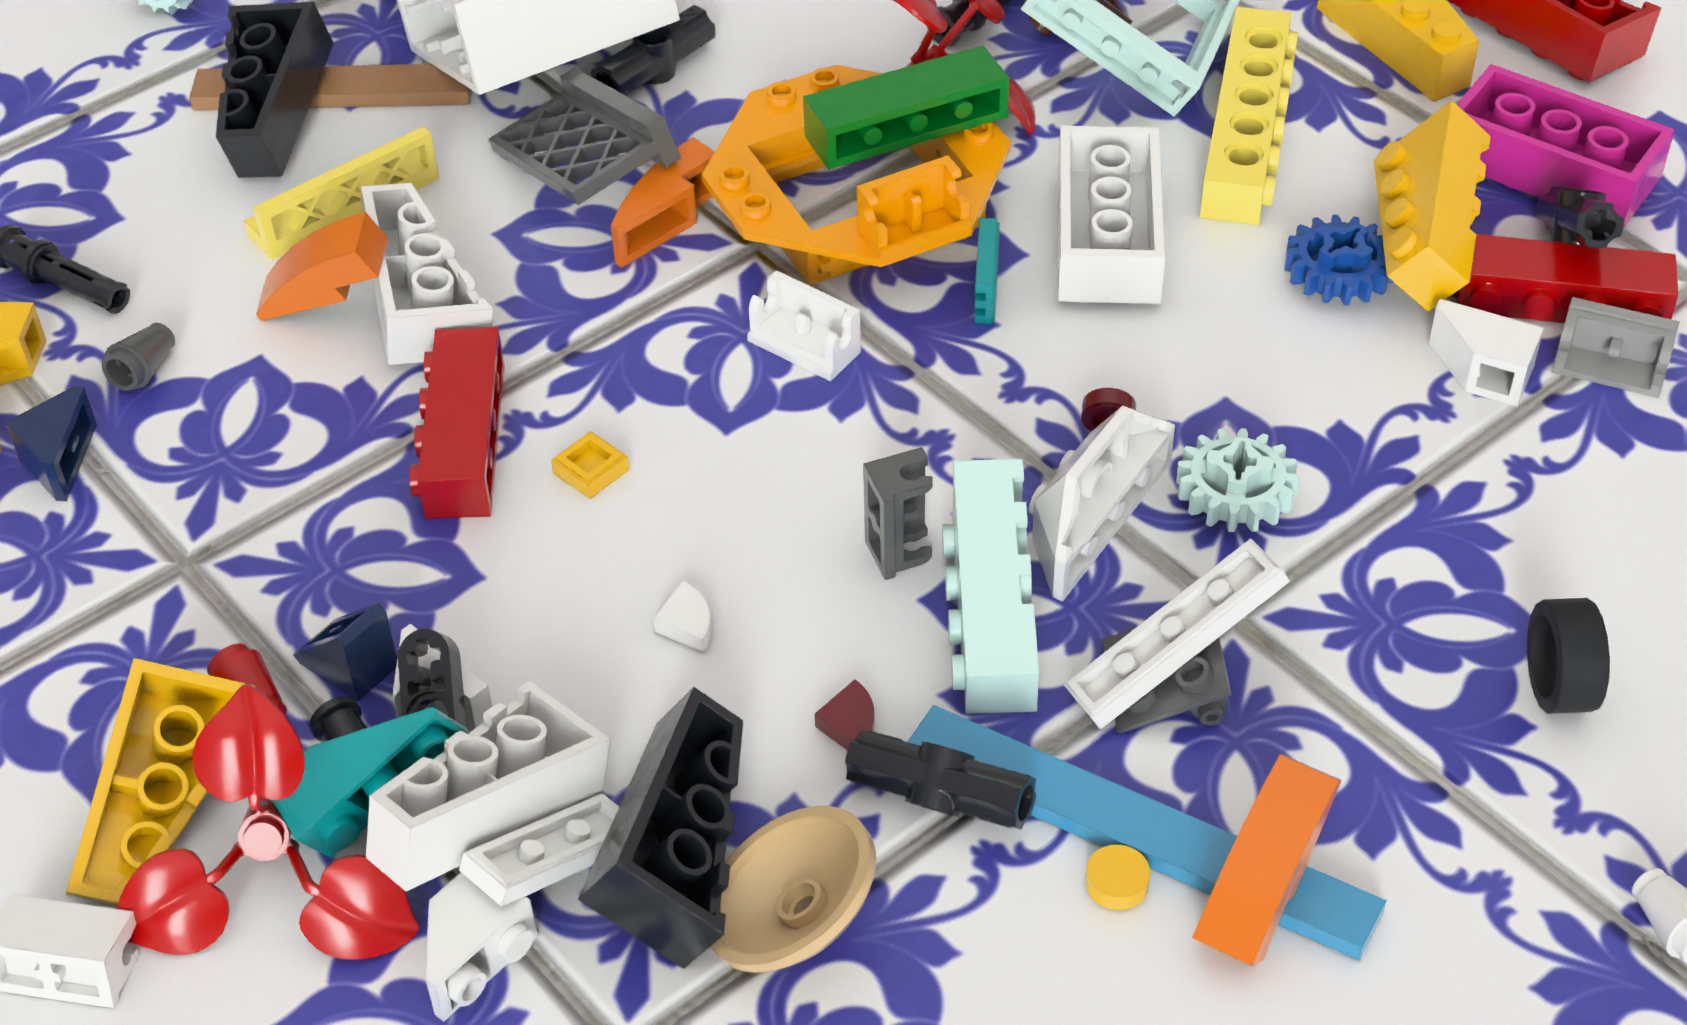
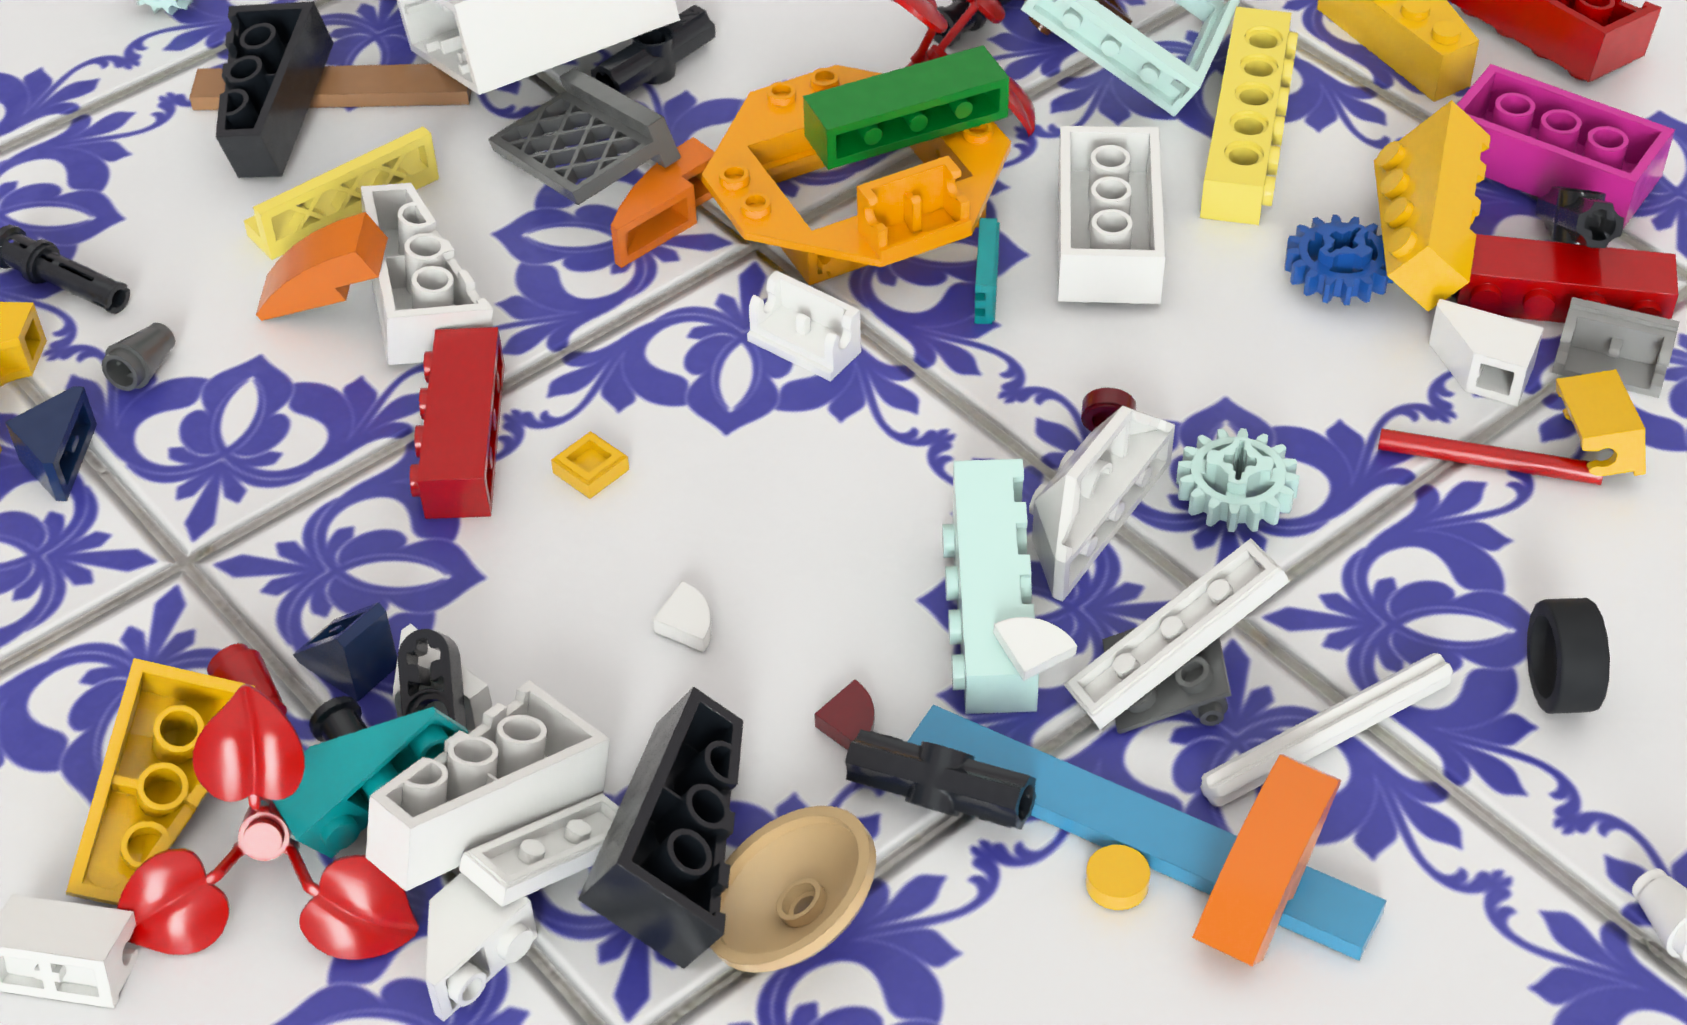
(896, 510): dark grey hinge -> none
(1033, 644): none -> white tile
(1327, 728): none -> white axle
(1487, 456): none -> bar
(1605, 419): none -> yellow hinge

